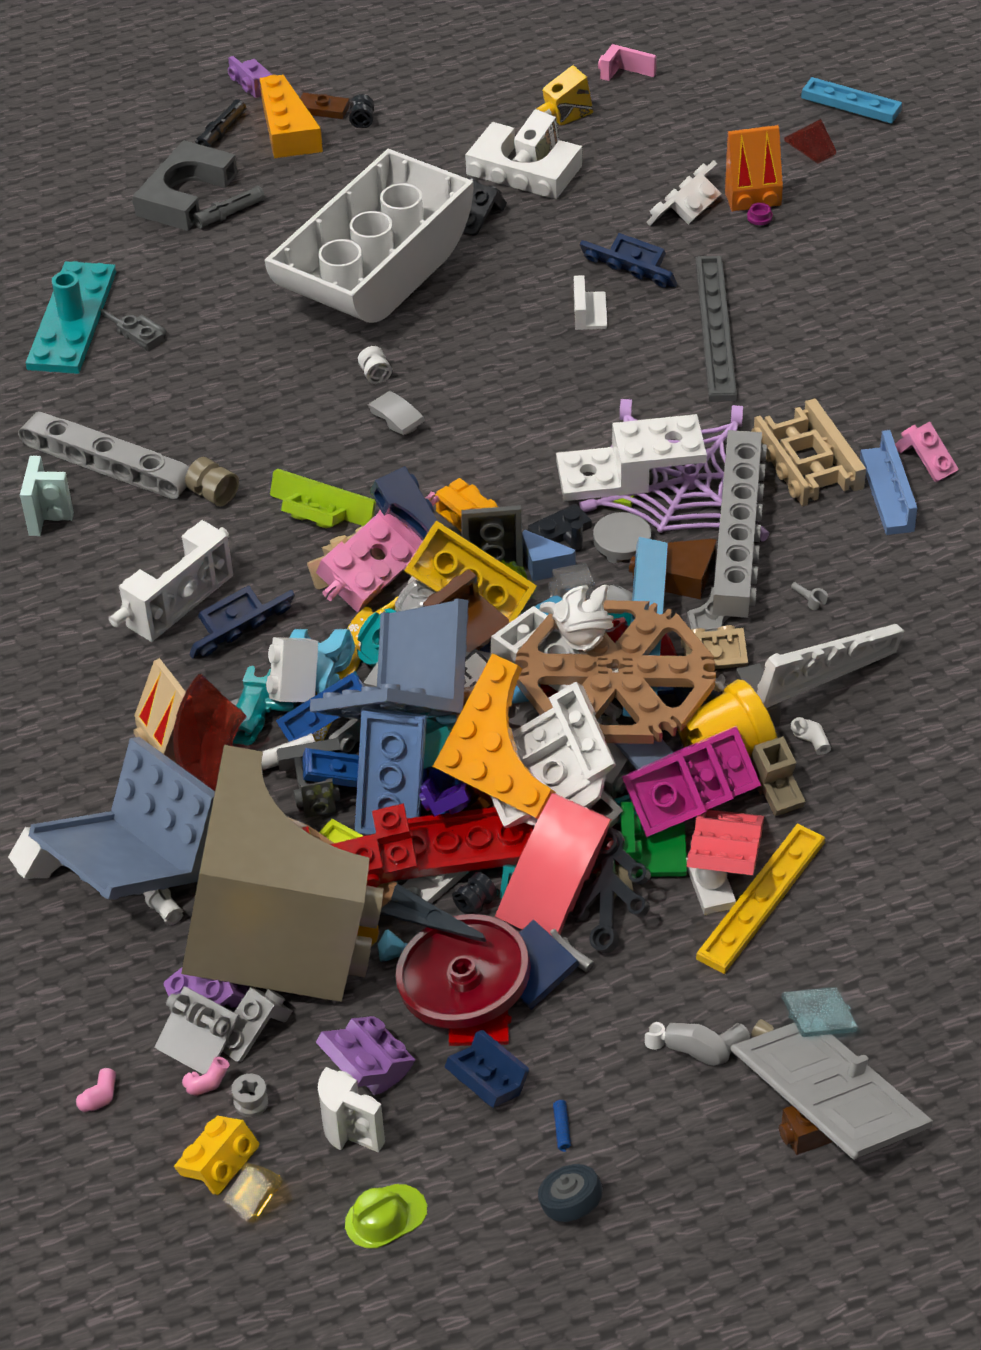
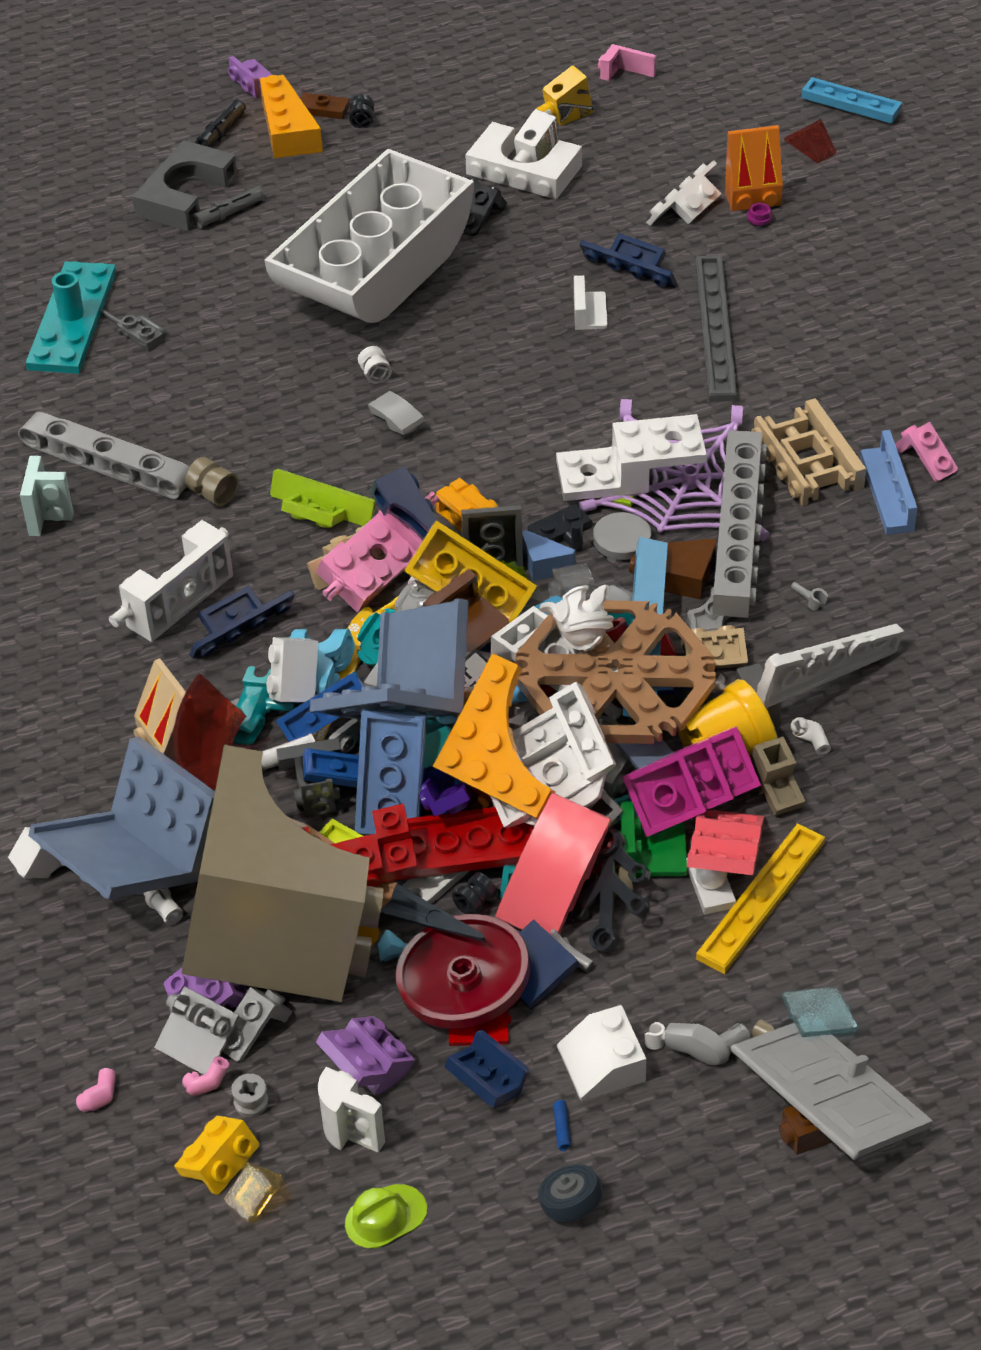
(603, 1054): none -> white slope

